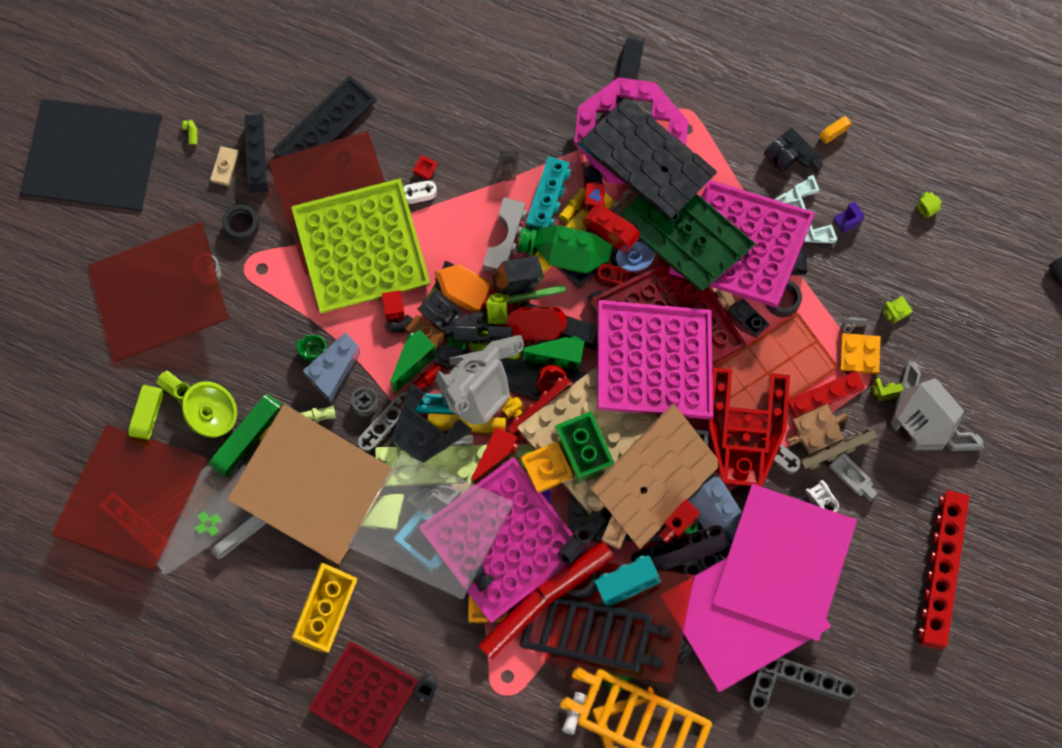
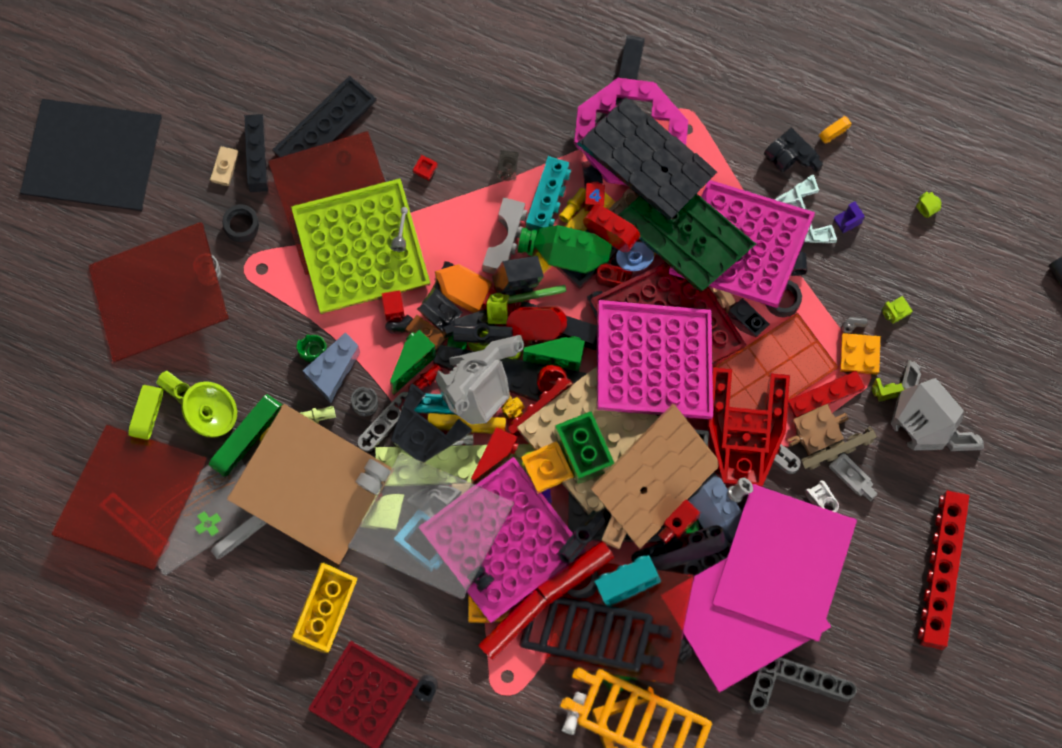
(192, 131): lime arm -> none
(373, 476): none -> light grey wheel
(398, 243): none -> dark grey hinge
(419, 191): white beam -> none
(742, 488): none -> light grey bush

